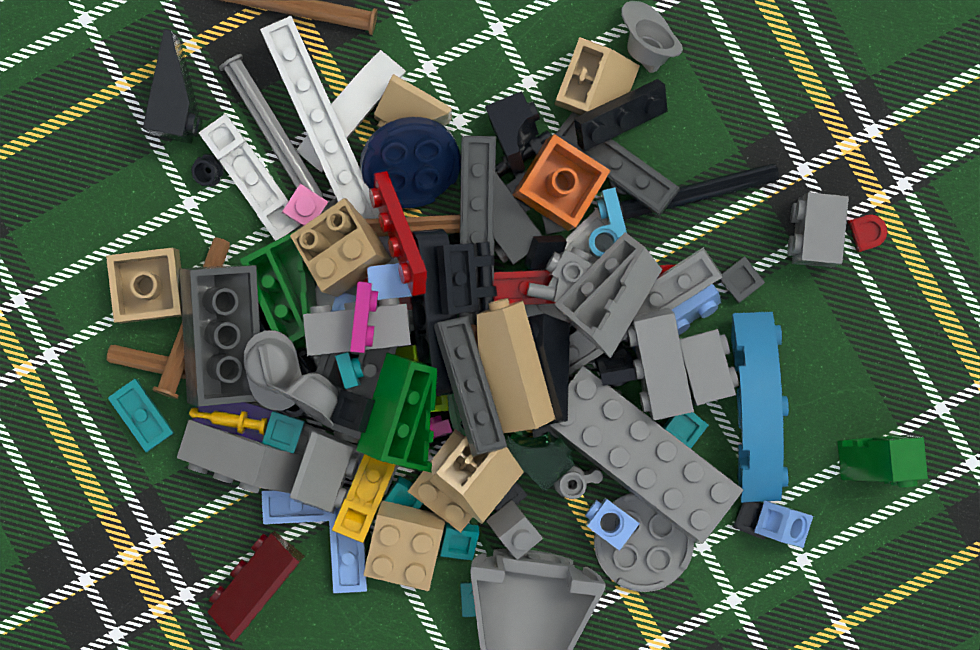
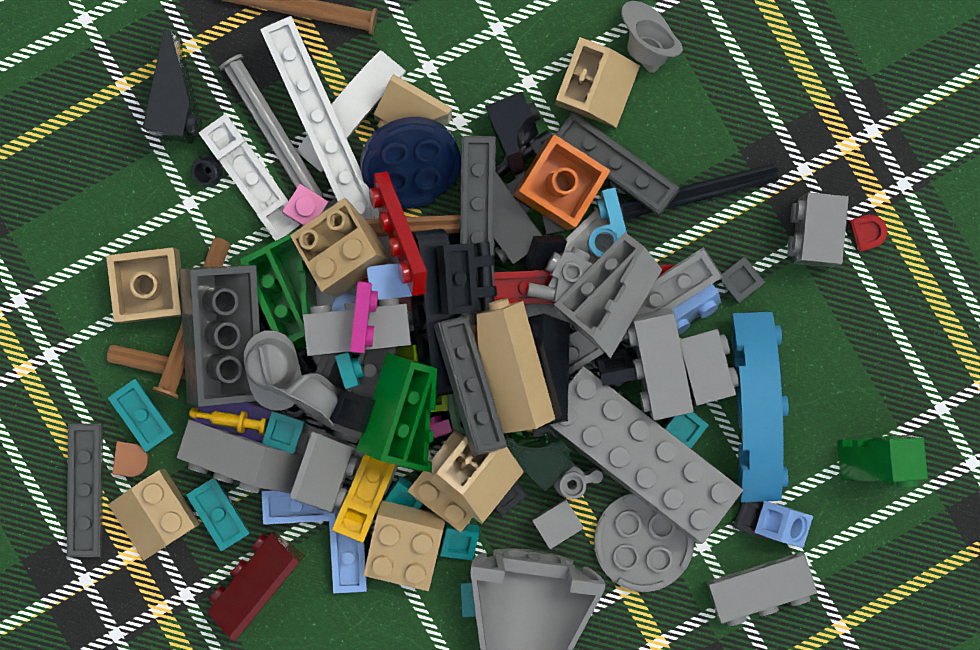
(85, 490): none -> dark grey tile
(130, 459): none -> nougat tile
(154, 513): none -> tan slope
(218, 514): none -> teal plate
(514, 529): light grey brick -> none
(557, 523): none -> light grey panel
(621, 114): black plate -> none
(622, 532): light blue brick -> none
(762, 589): none -> light grey brick

